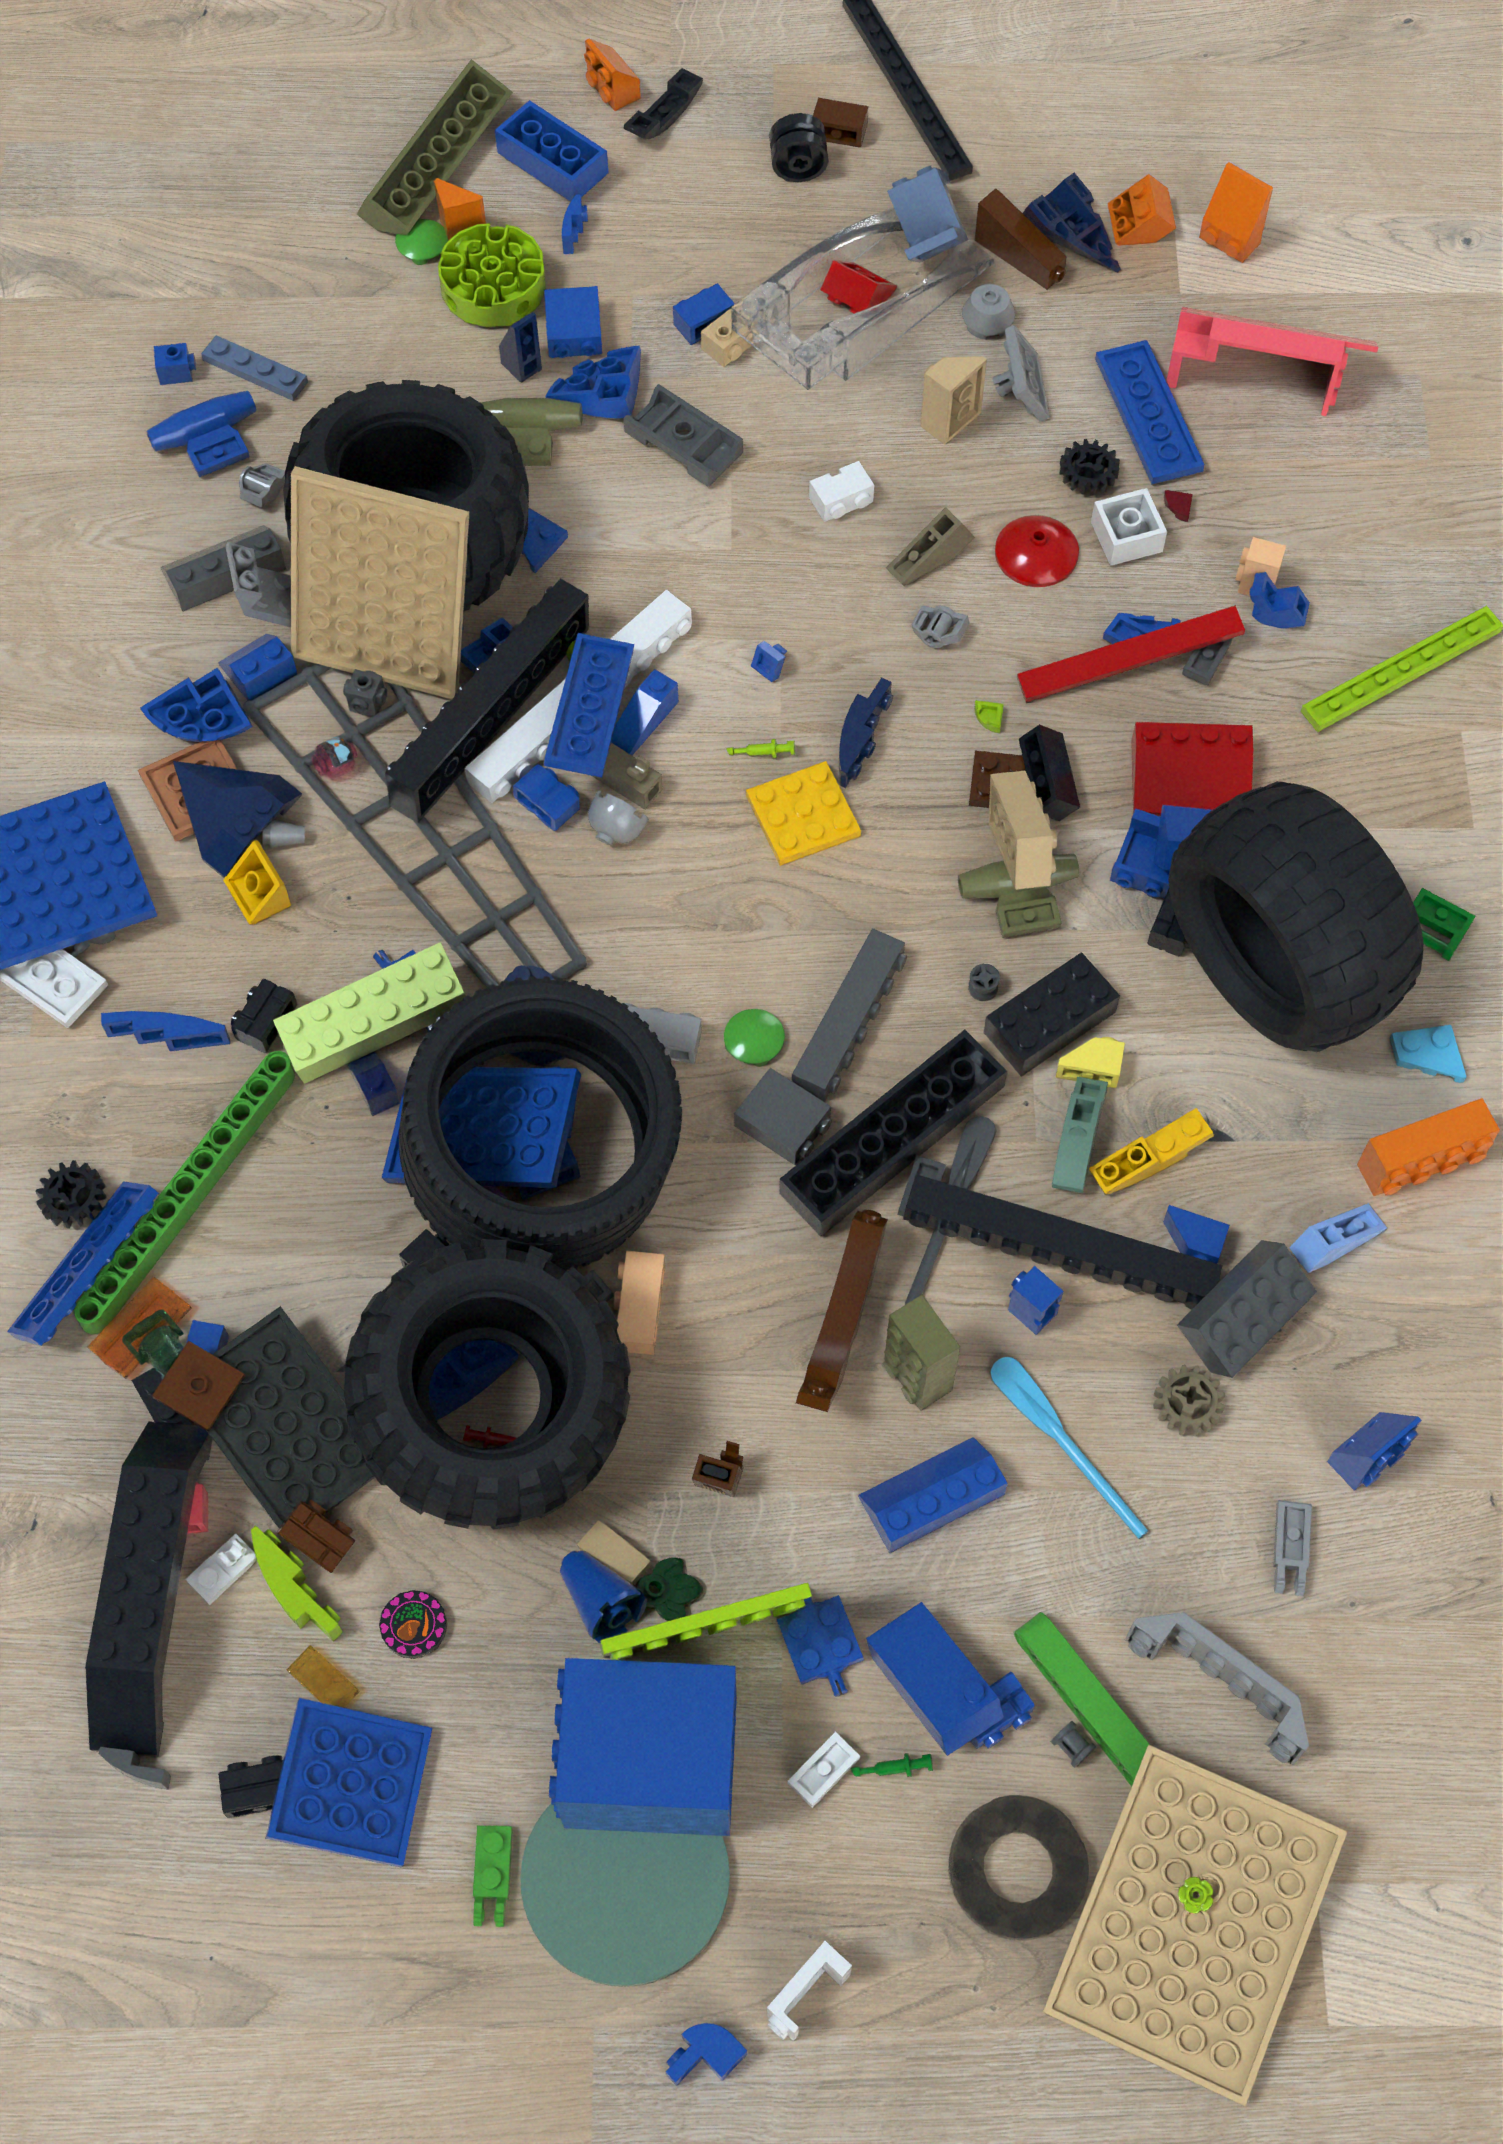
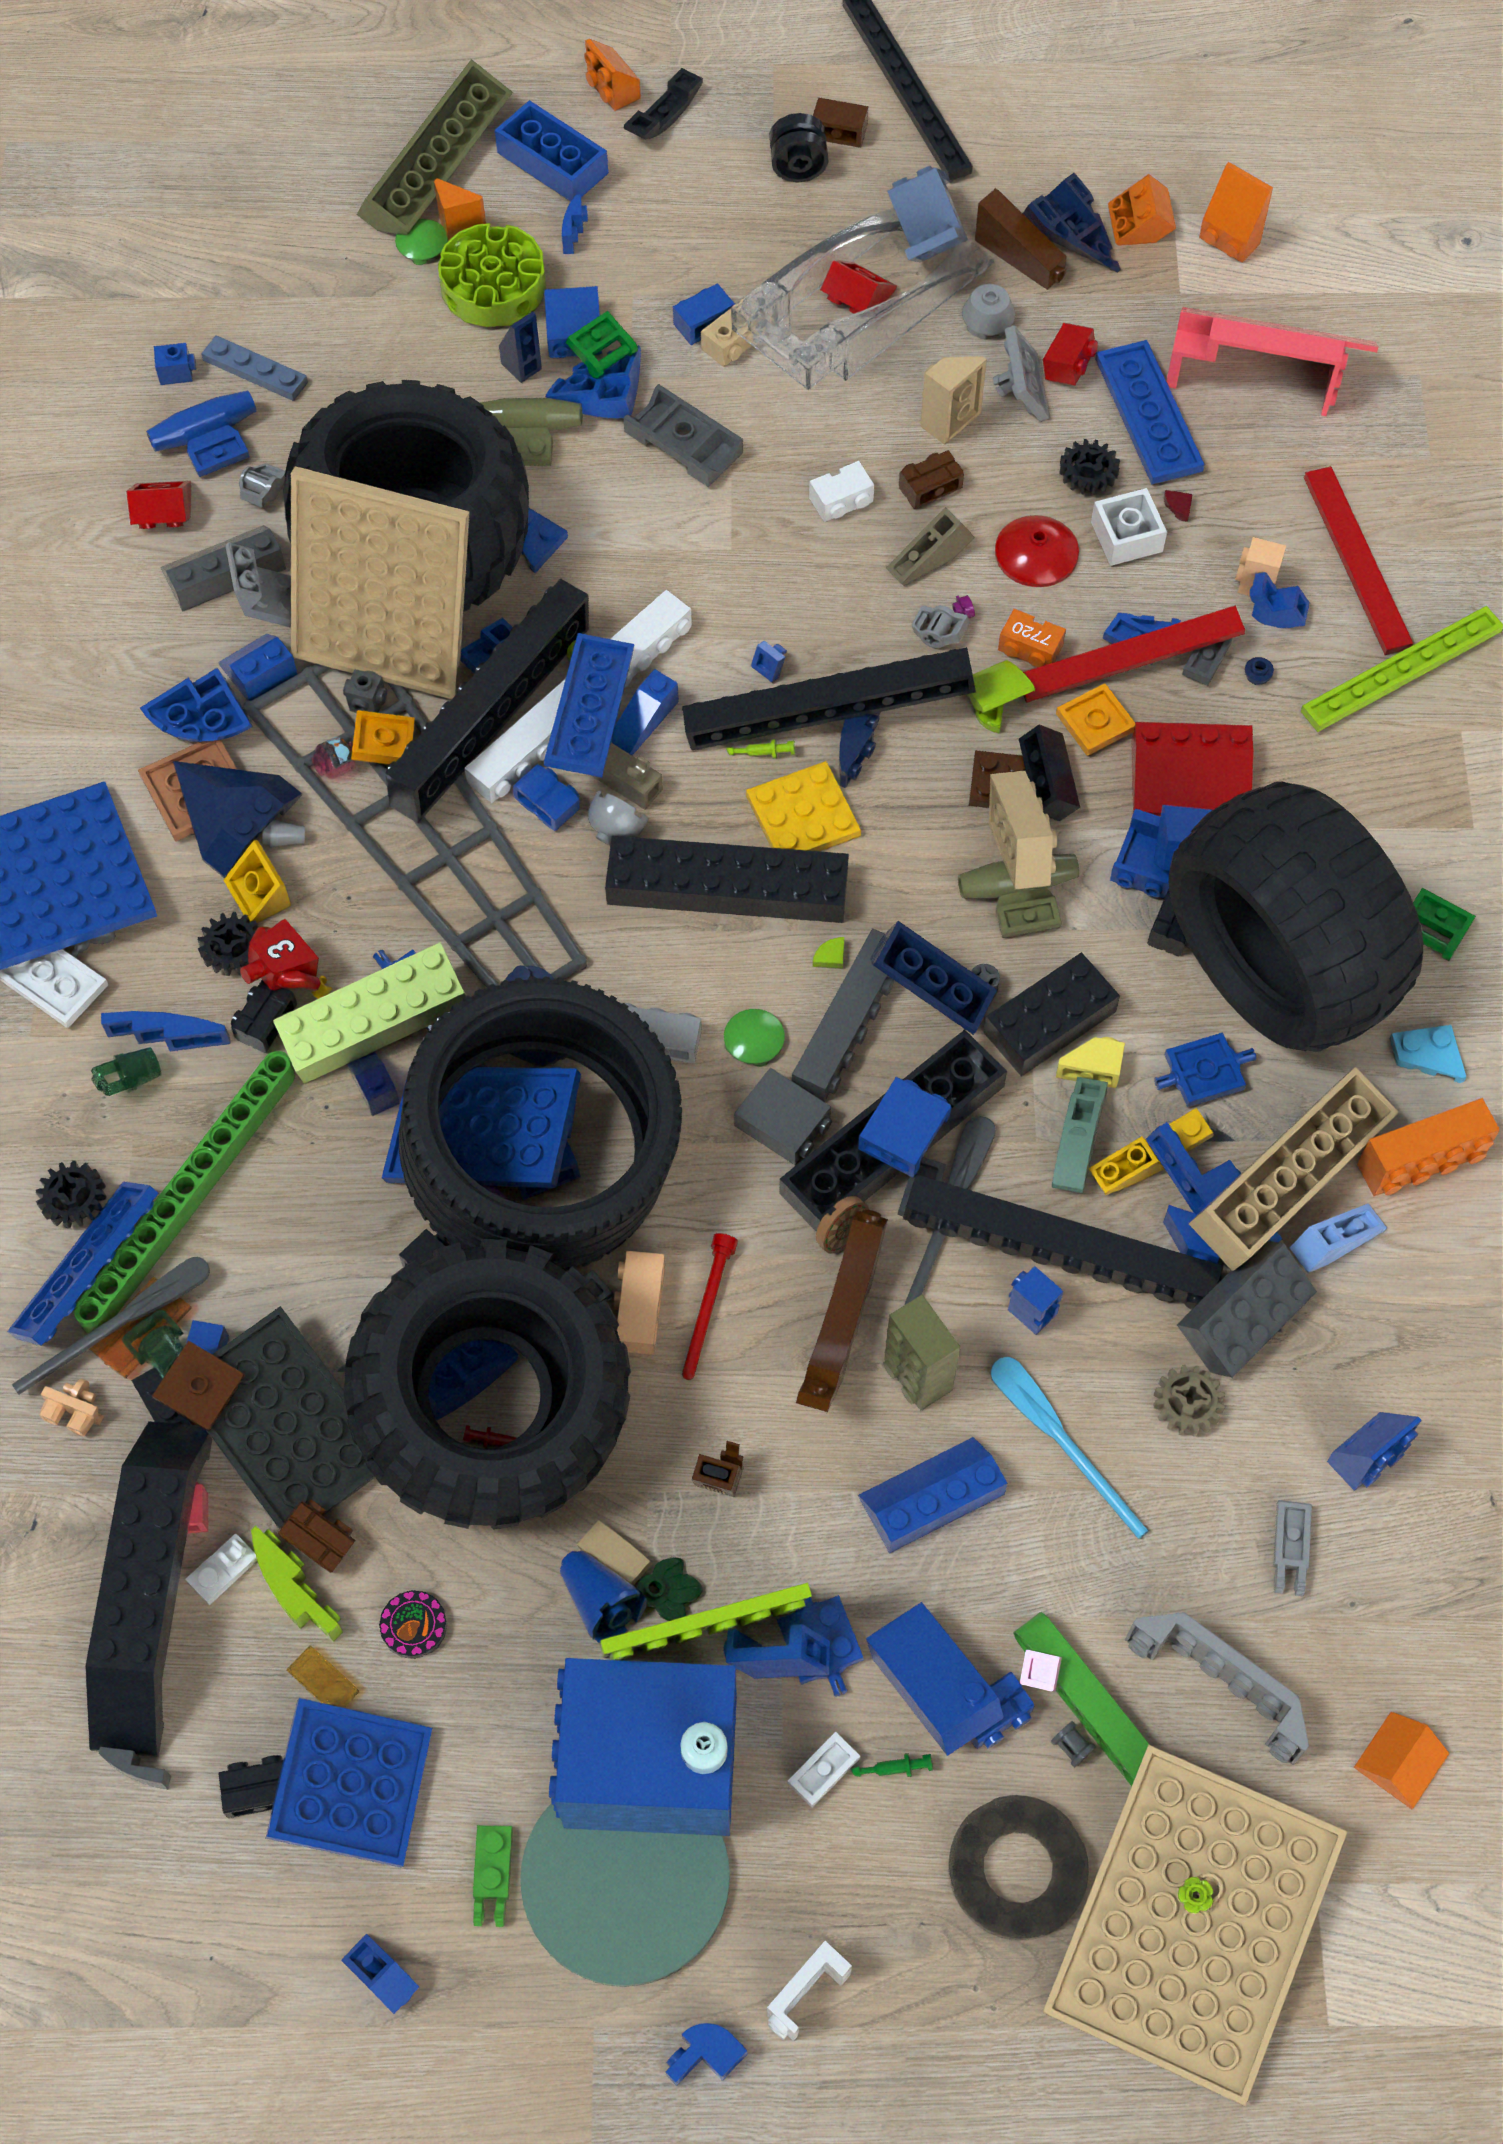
(82, 1412): none -> light nougat hips
(132, 1068): none -> clear green piece
(159, 503): none -> red slope
(159, 1294): none -> dark grey piece
(227, 940): none -> black gear
(283, 960): none -> red torso
(380, 1973): none -> blue slope
(381, 736): none -> light orange plate
(598, 336): none -> green plate
(703, 1760): none -> light aqua head
(723, 1247): none -> red piece
(727, 879): none -> black brick
(804, 1656): none -> blue panel
(828, 699): none -> black brick
(830, 954): none -> lime tile
(835, 1228): none -> medium nougat tile
(904, 1126): none -> blue panel
(930, 479): none -> reddish brown brick
(933, 976): none -> dark blue slope
(964, 606): none -> magenta plate
(999, 685): none -> lime slope
(1031, 640): none -> orange brick
(1040, 1670): none -> plate
(1069, 354): none -> red brick
(1096, 719): none -> light orange plate
(1183, 1170): none -> blue bracket
(1205, 1069): none -> blue plate
(1256, 676): none -> dark blue plate
(1293, 1169): none -> tan brick
(1358, 560): none -> red tile
(1402, 1758): none -> orange slope

